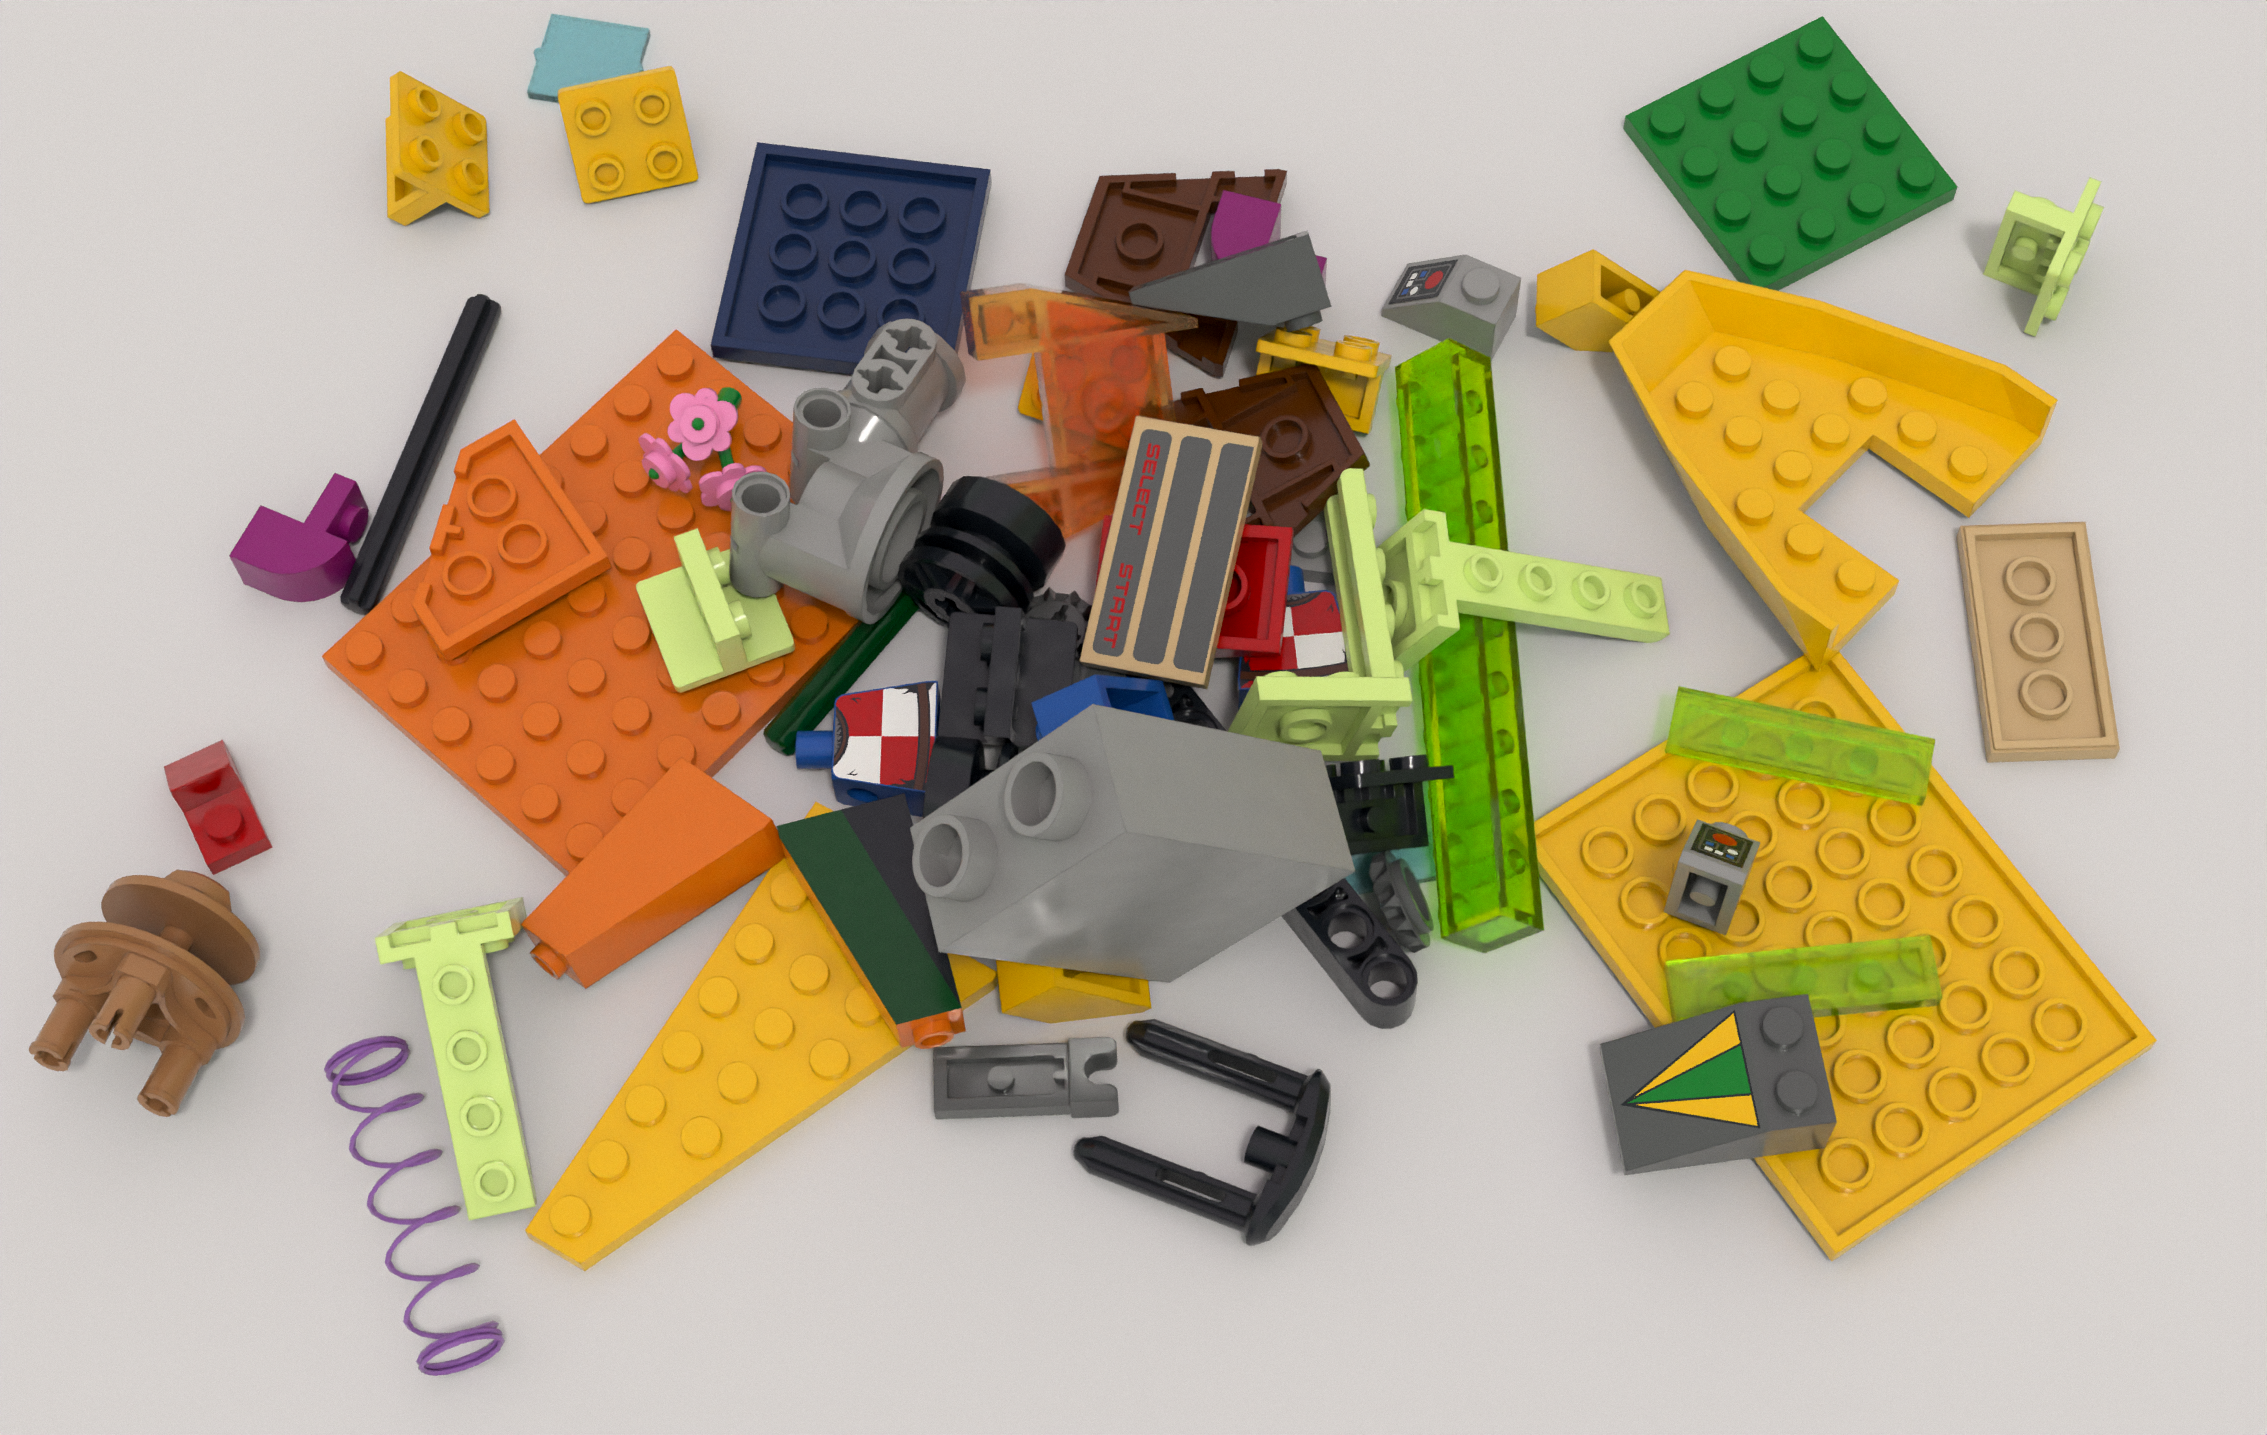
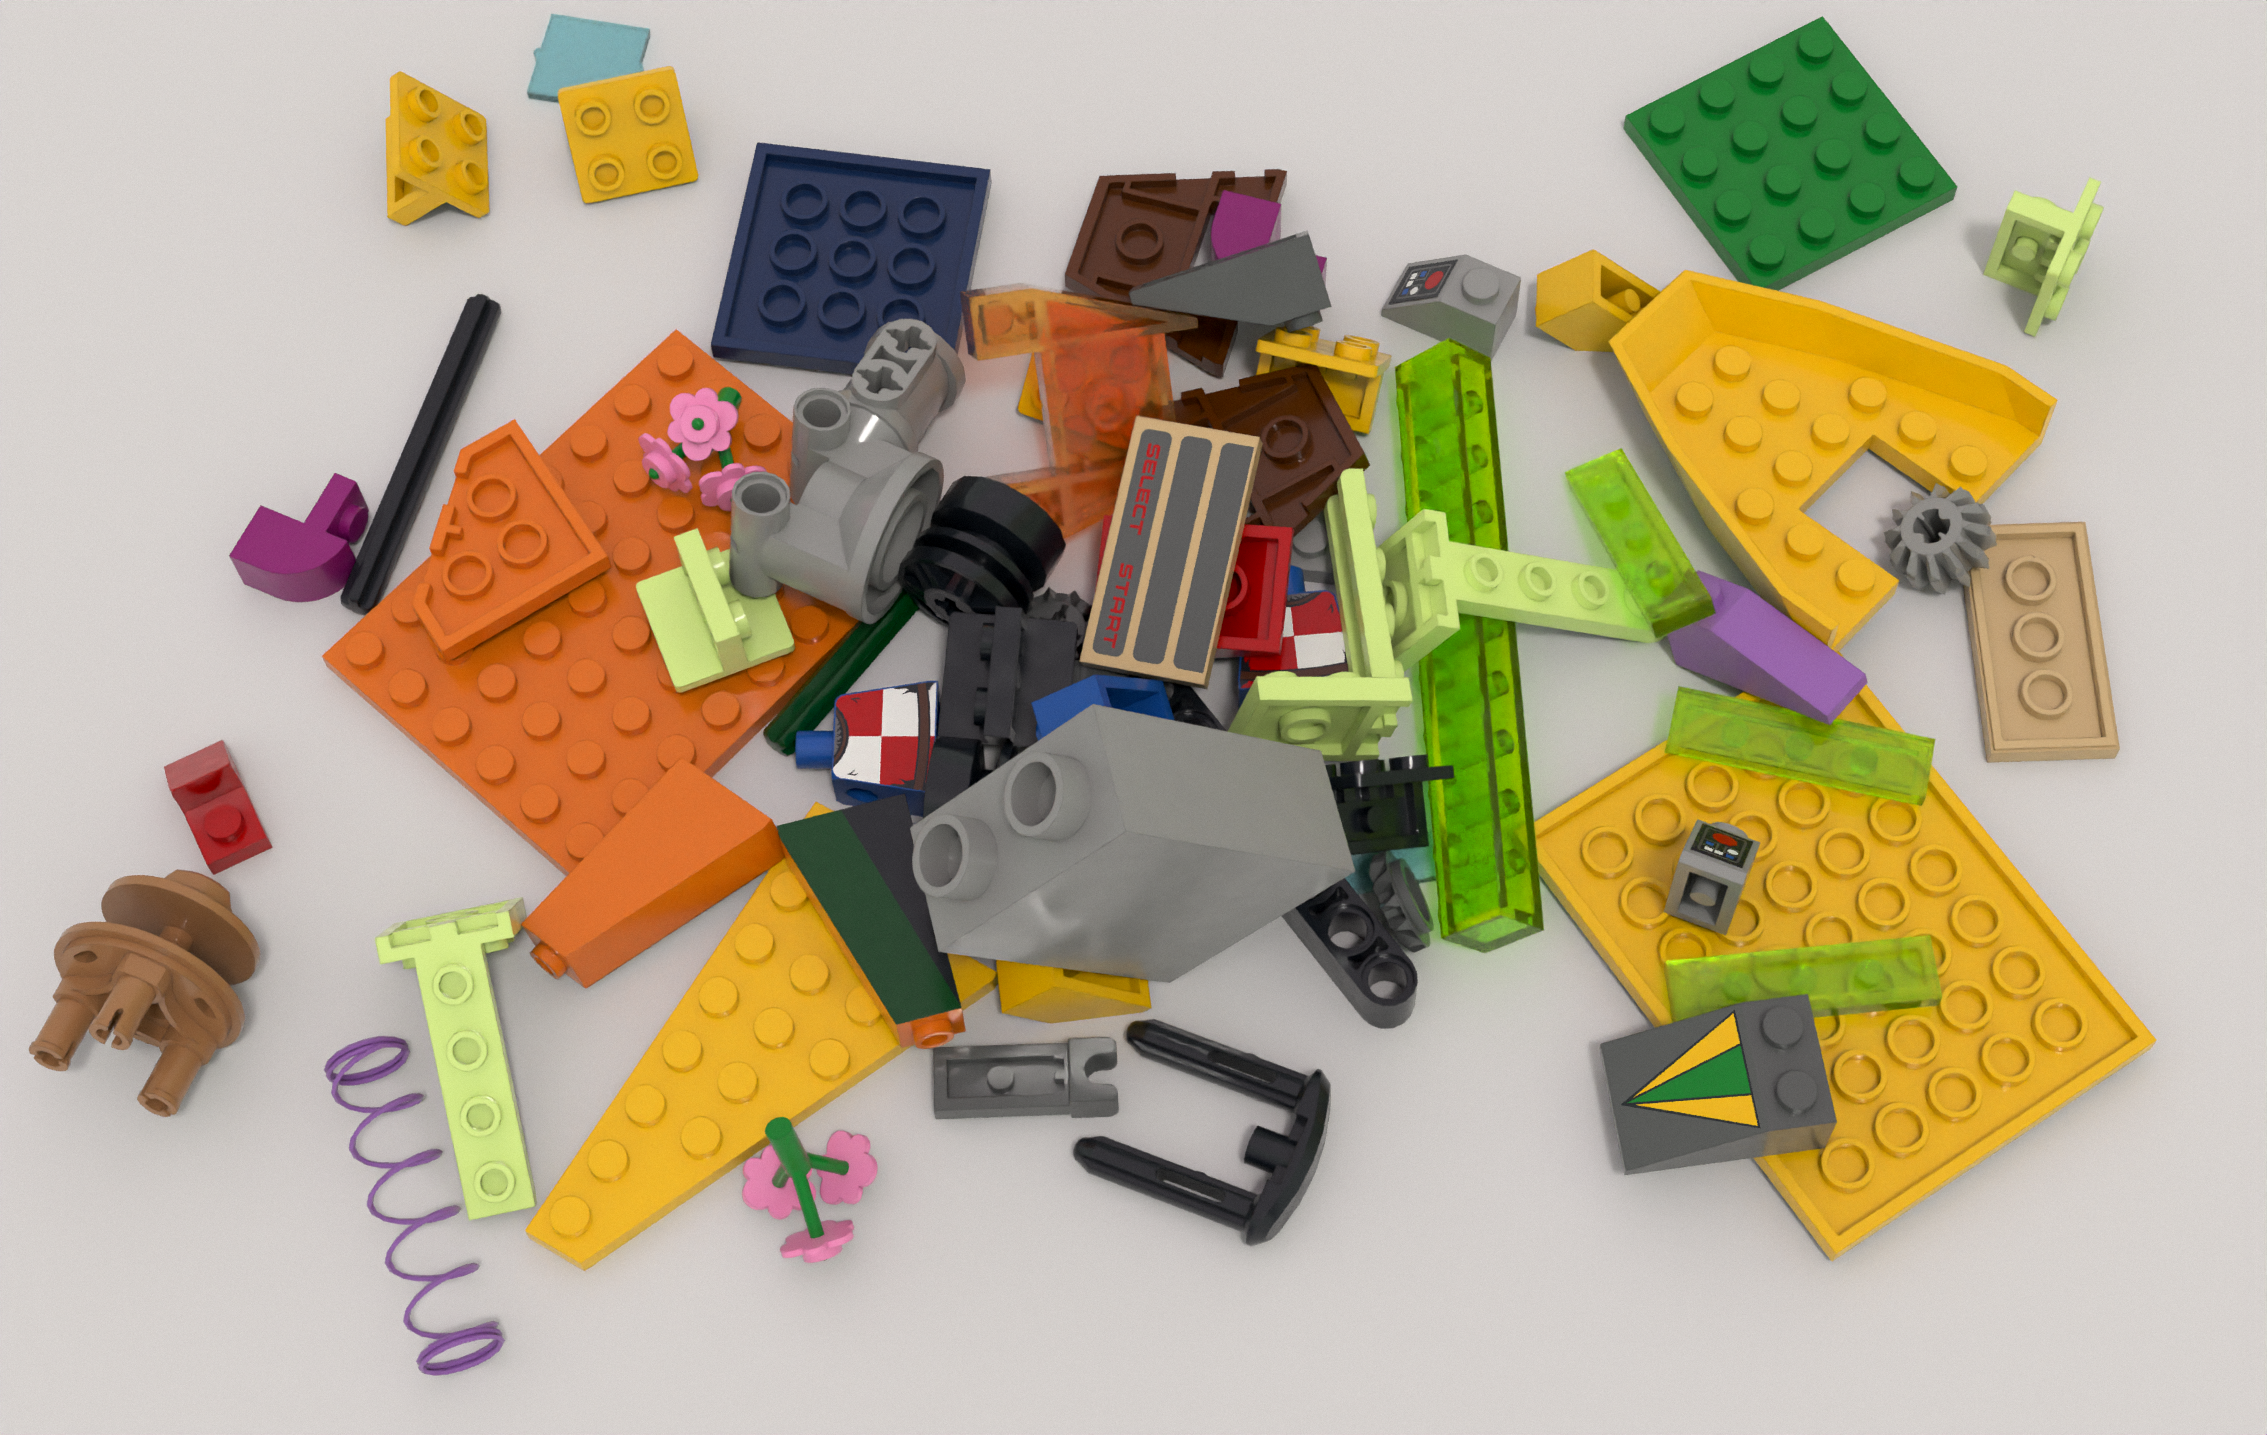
(782, 1184): none -> bright pink plant
(1640, 543): none -> clear neon green tile
(1765, 654): none -> medium lavender slope
(1962, 532): none -> light grey gear

